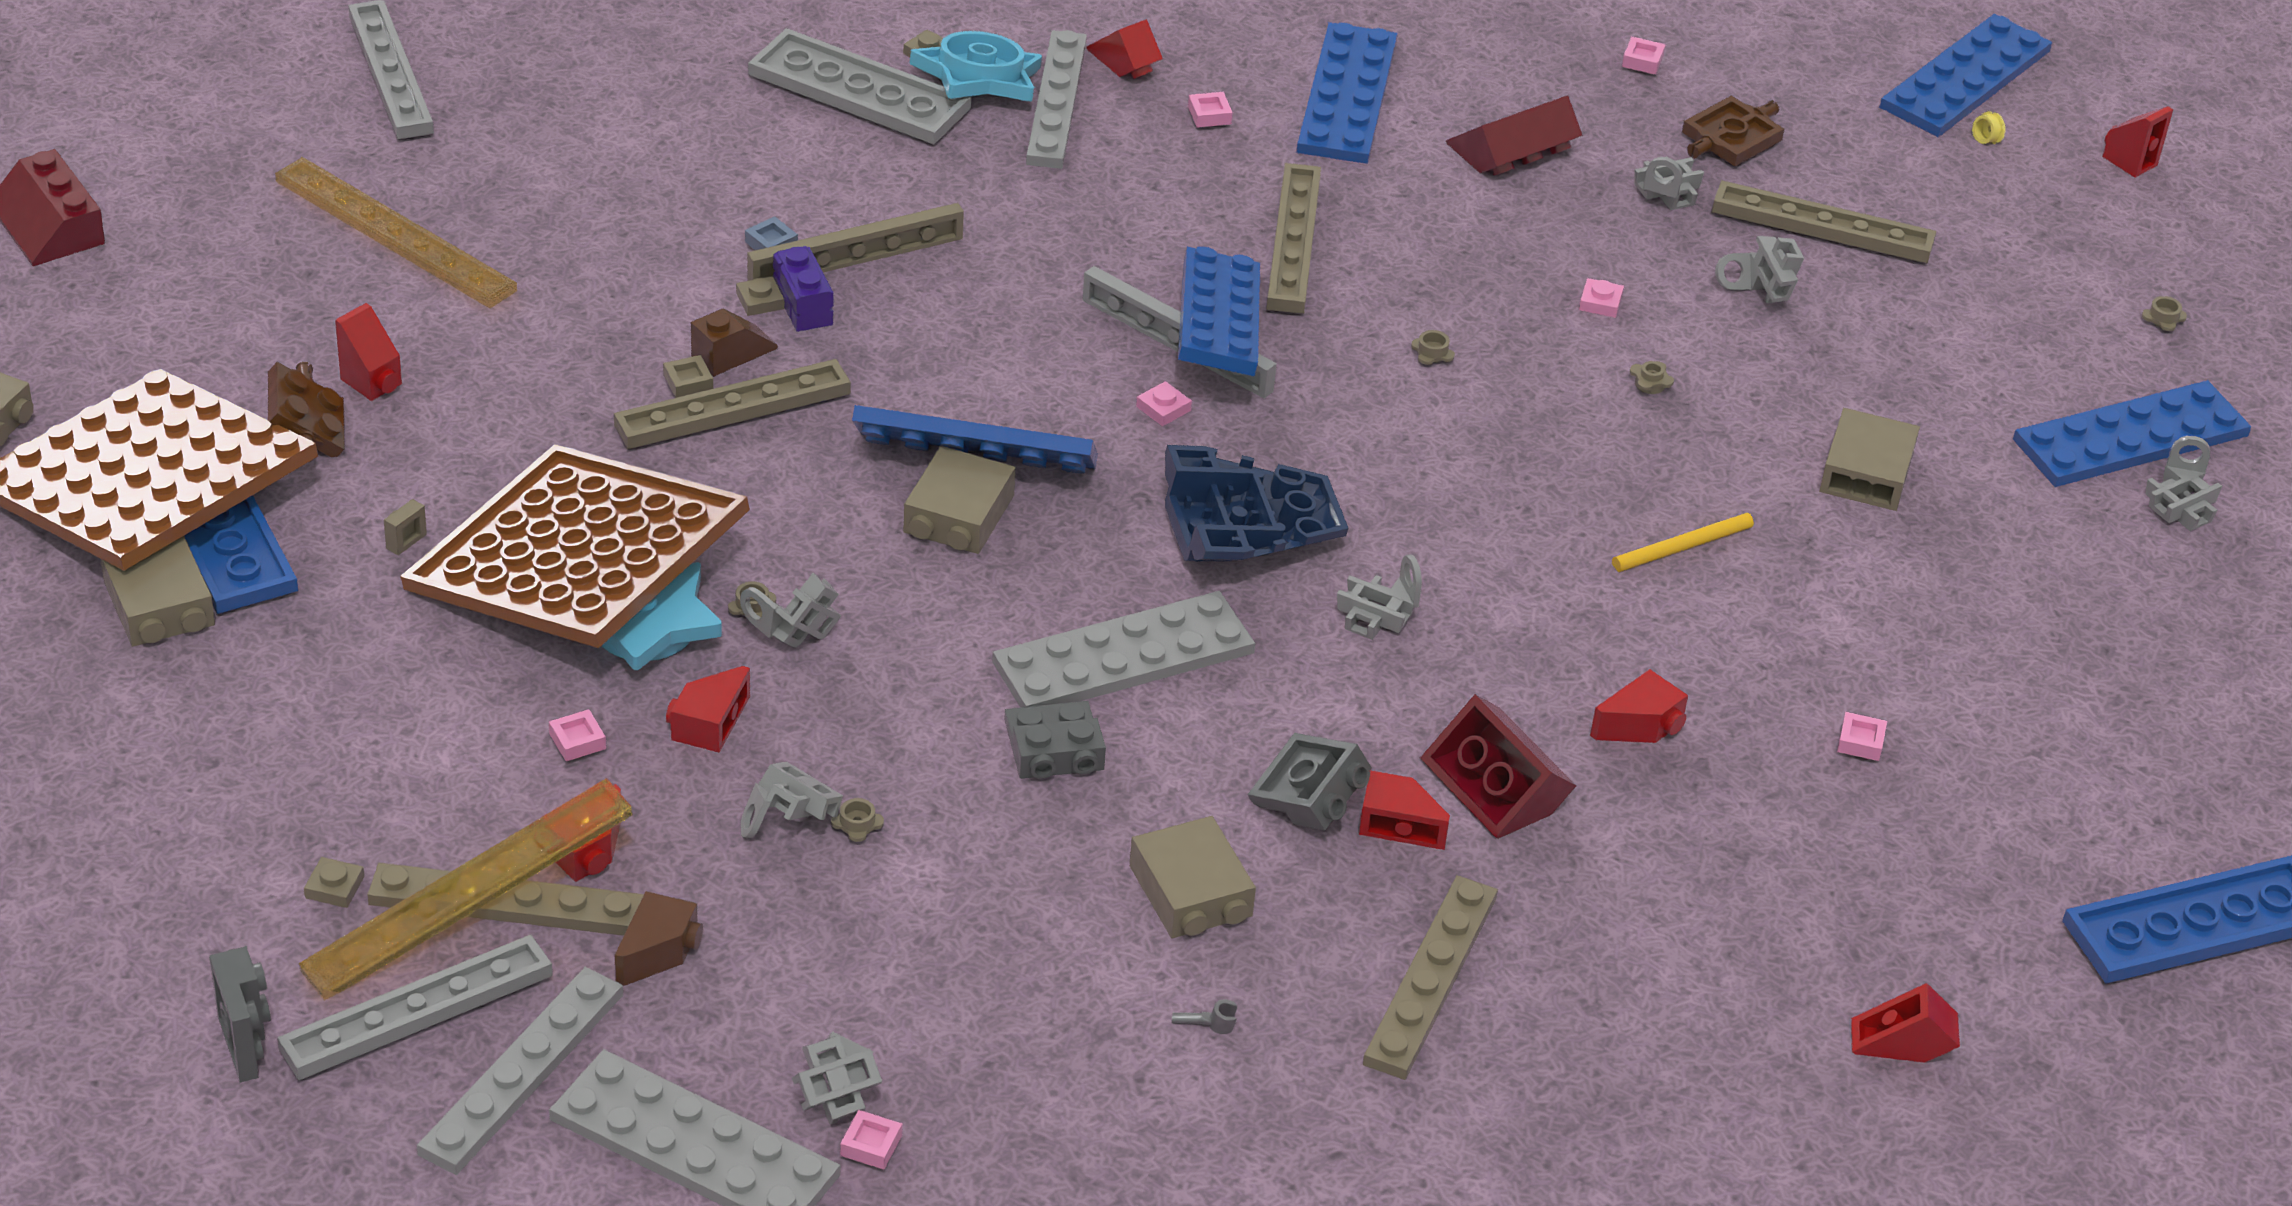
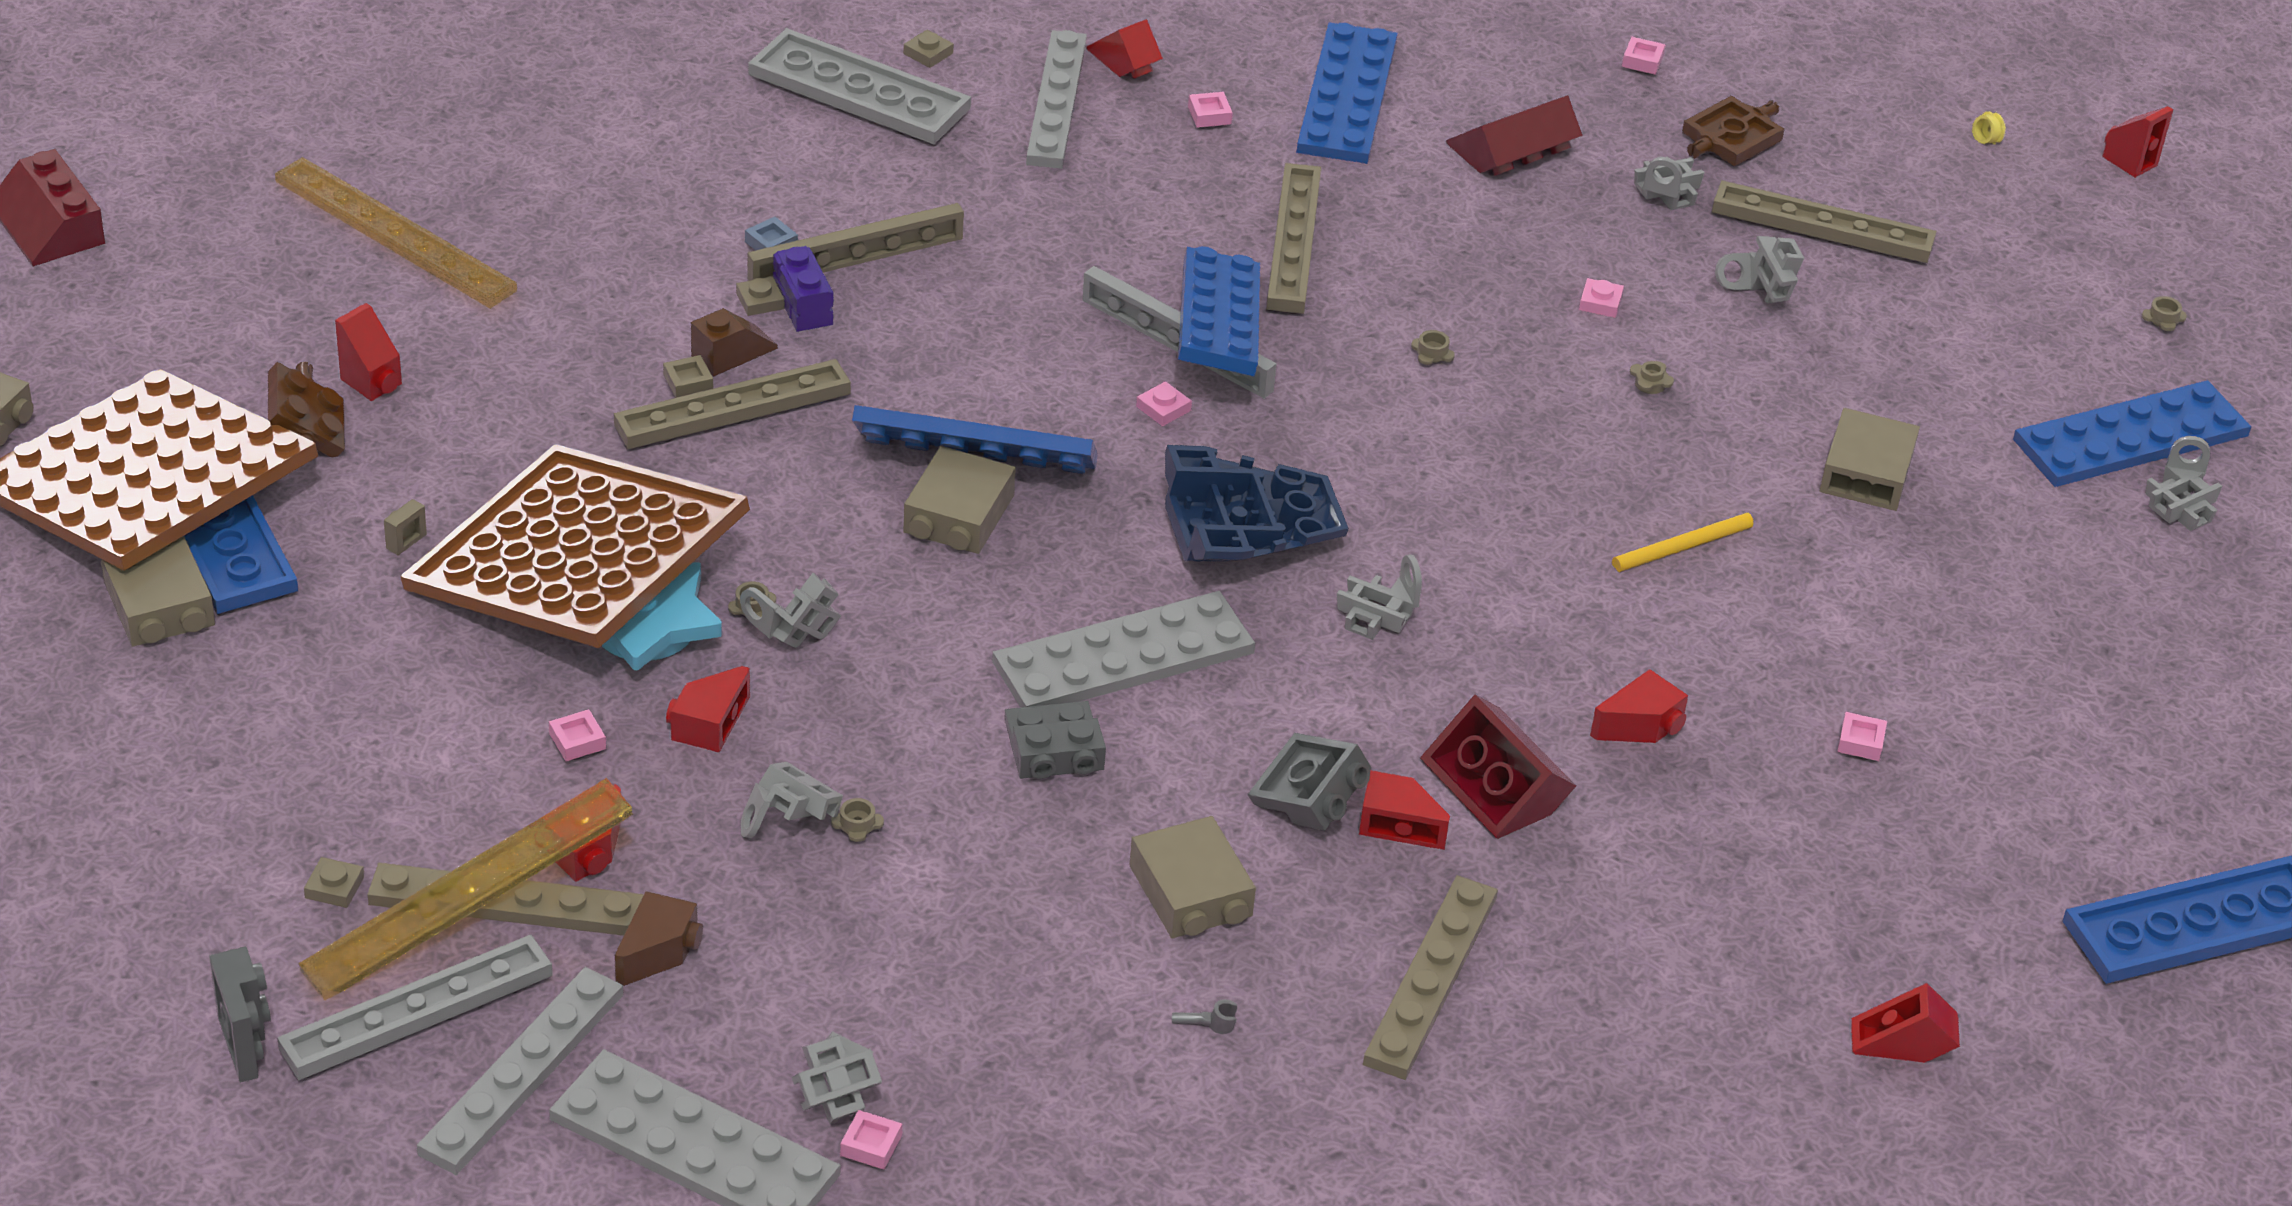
(390, 69): light grey plate -> none
(979, 65): medium azure plate -> none
(1965, 75): blue plate -> none

